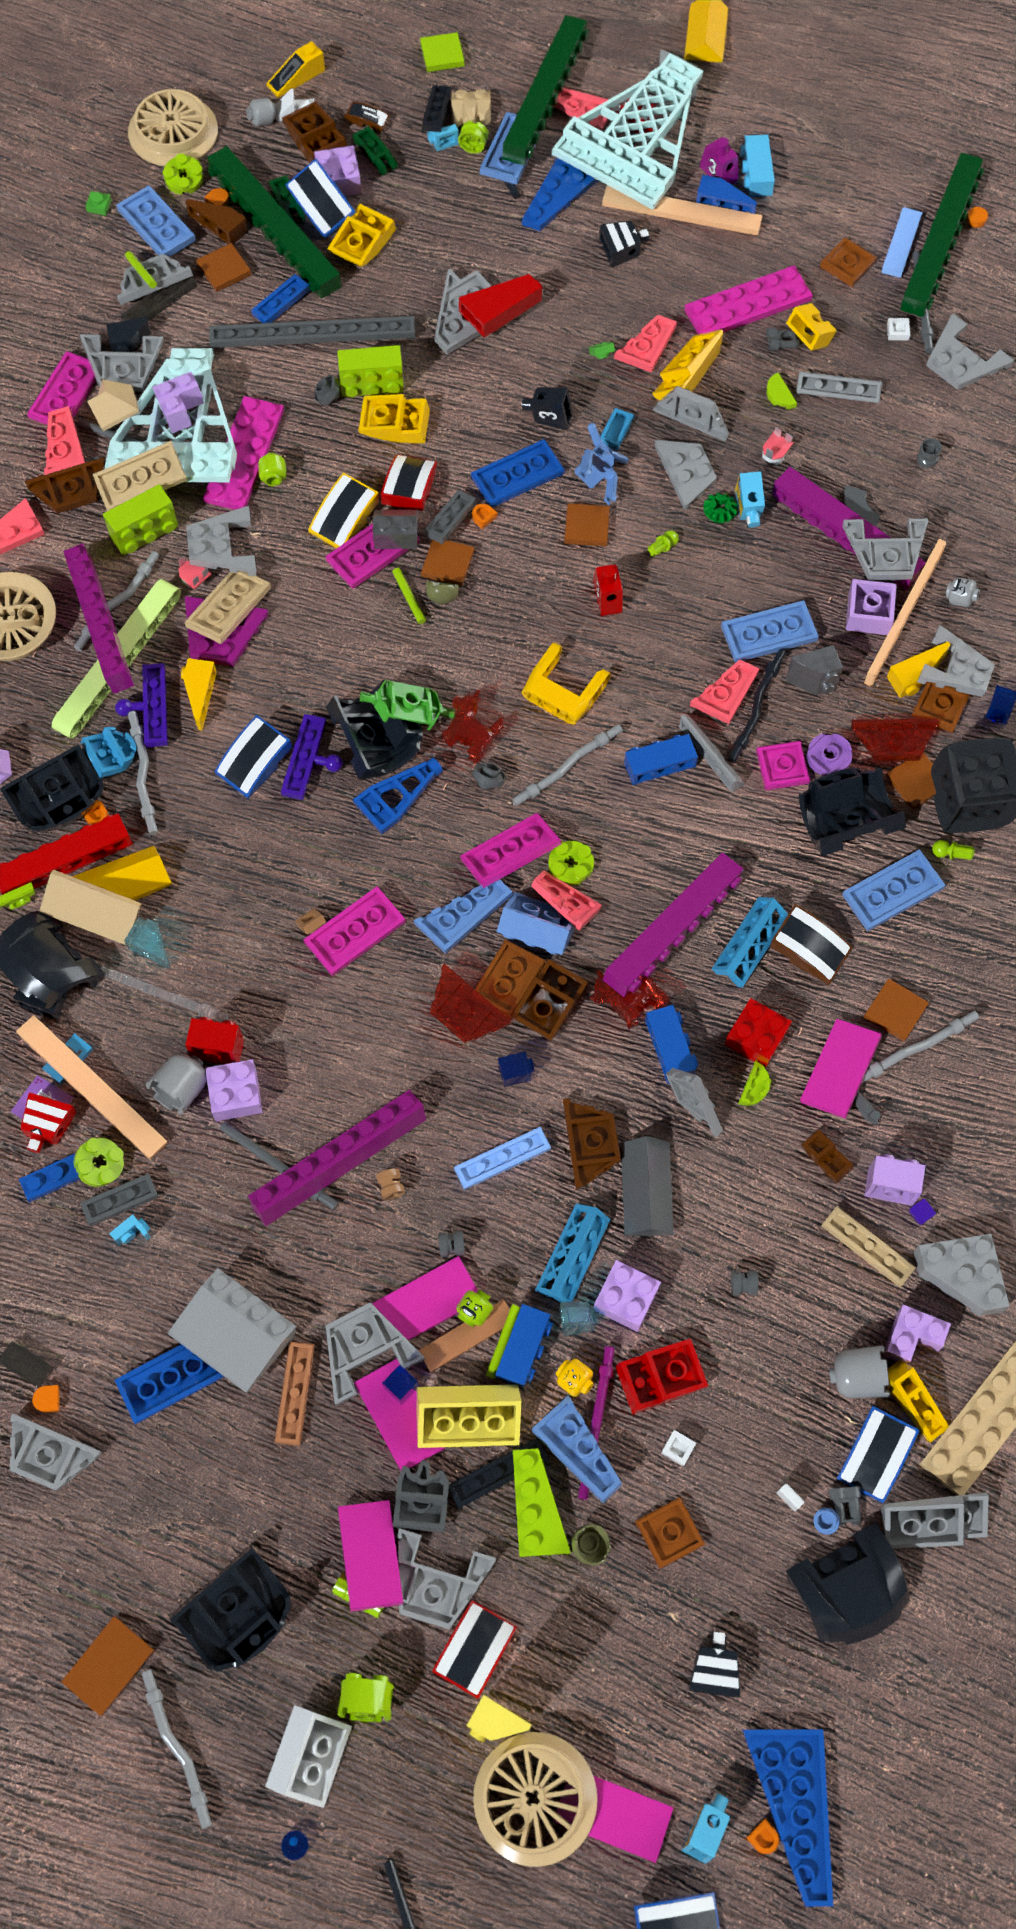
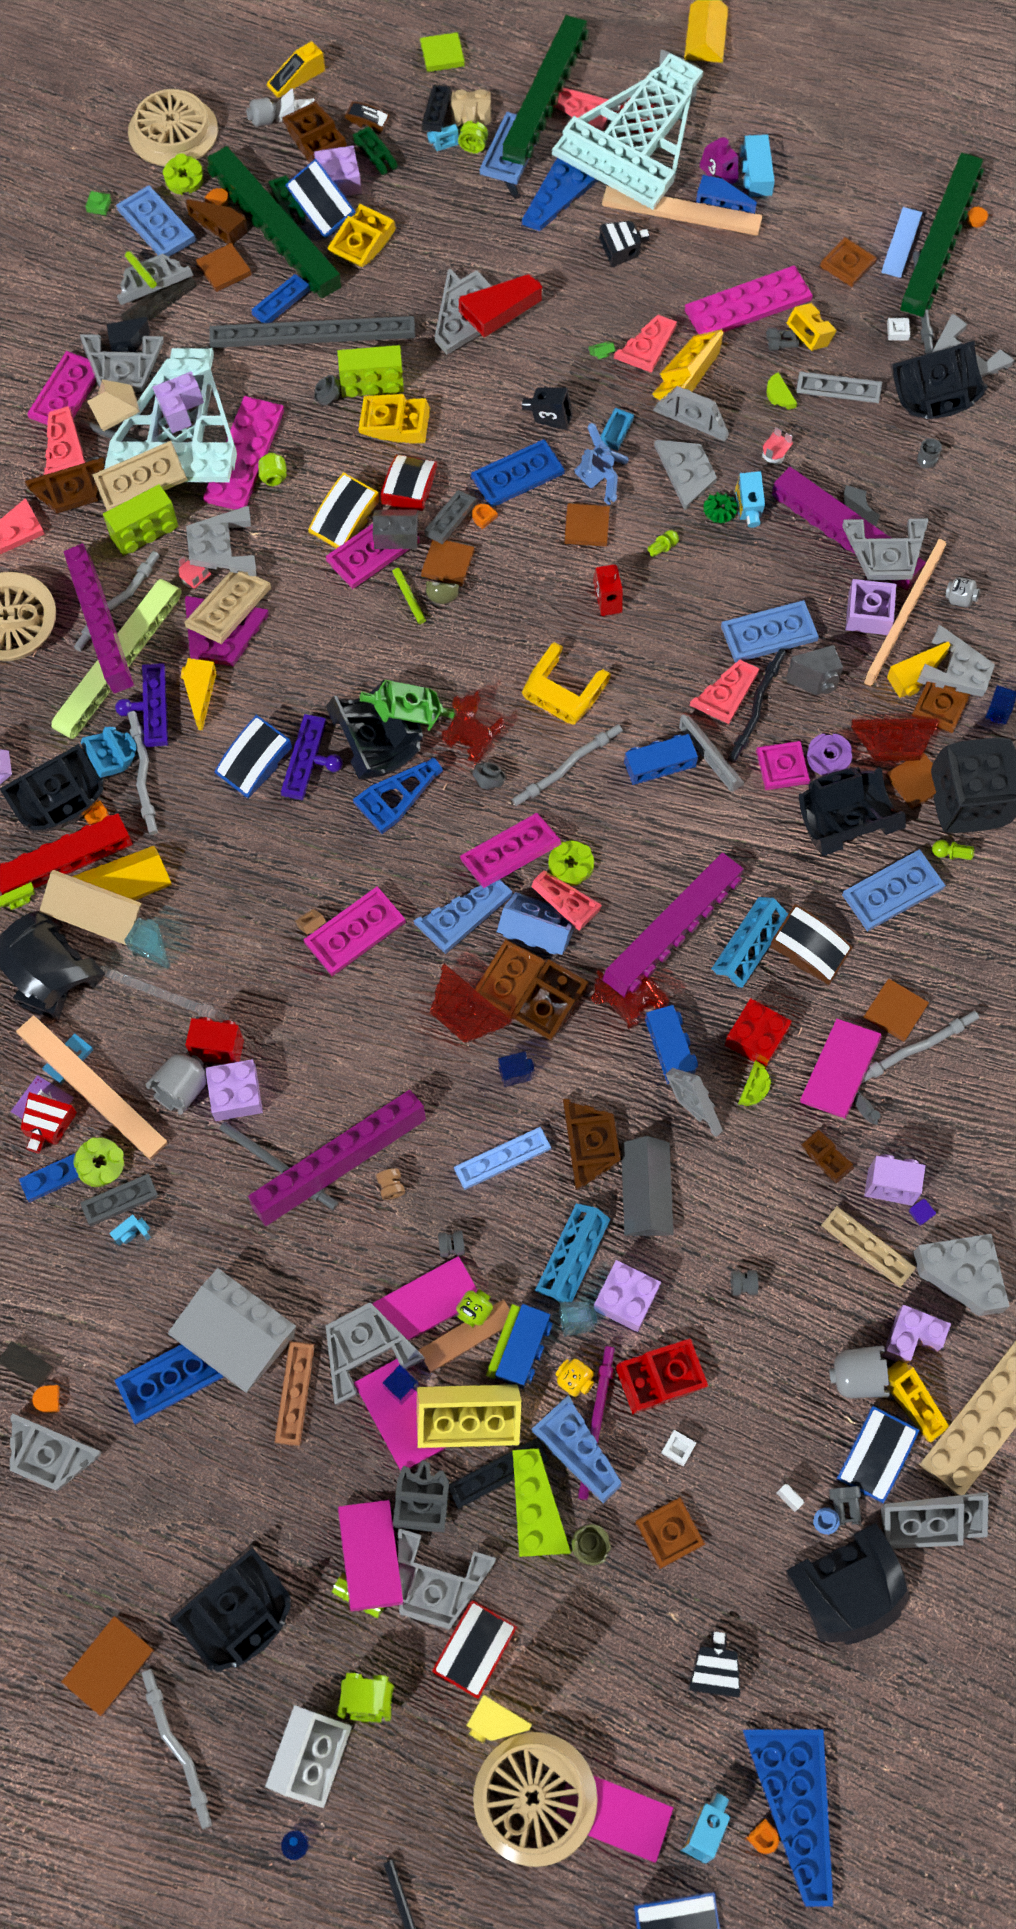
(939, 381): none -> black piece

